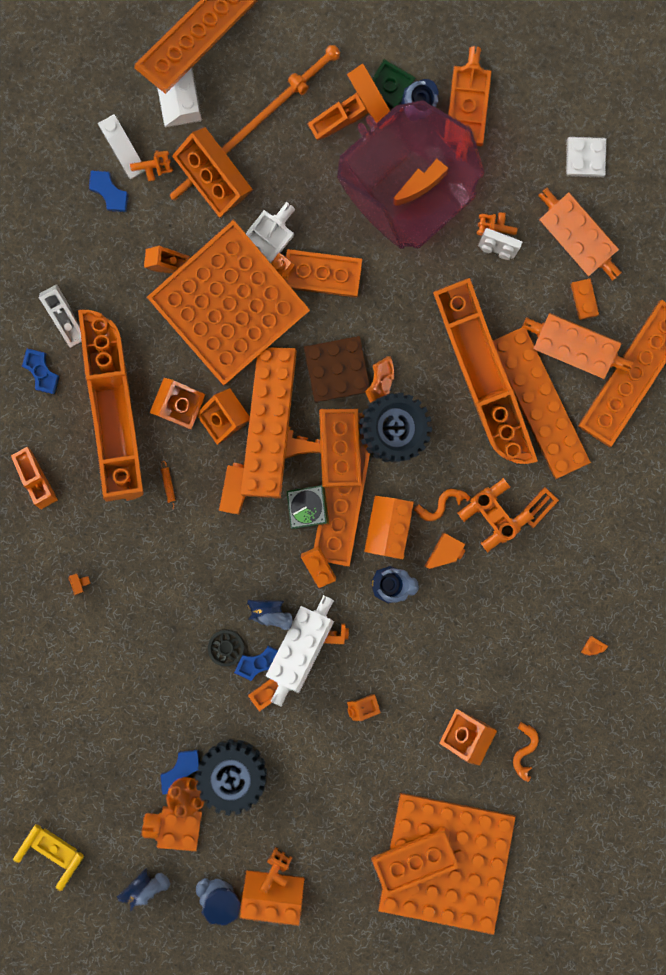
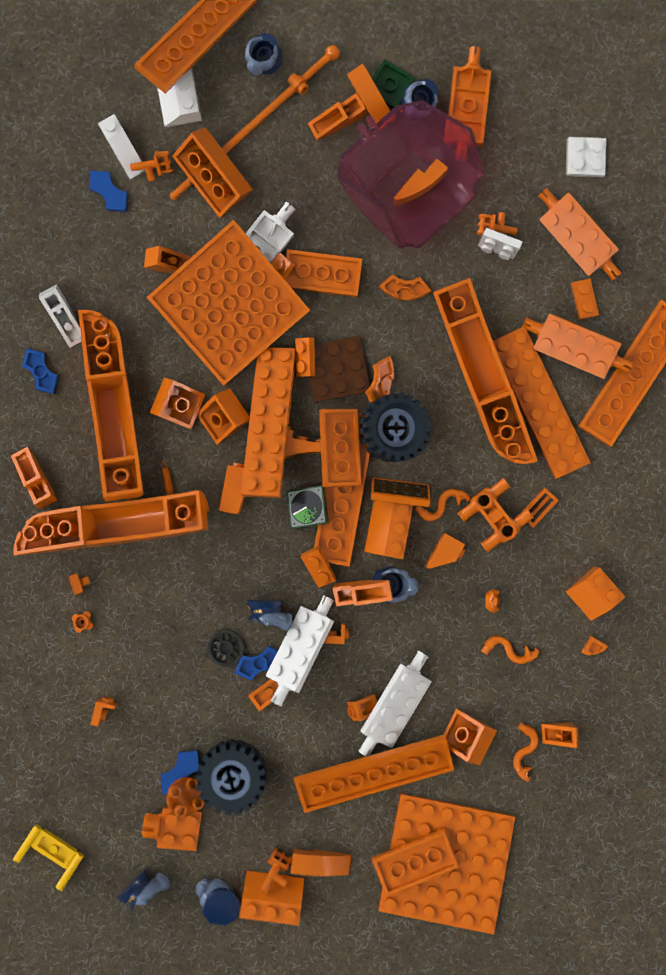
(77, 621): none -> orange plate
(100, 712): none -> orange bracket
(113, 523): none -> orange slope
(263, 55): none -> piece
(305, 357): none -> orange plate
(320, 863): none -> orange slope
(362, 592): none -> orange slope
(374, 773): none -> orange plate
(395, 705): none -> white plate
(400, 492): none -> tile
(405, 289): none -> orange tile
(492, 600): none -> orange plate
(494, 640): none -> orange animal
(560, 734): none -> orange slope
(595, 593): none -> orange slope

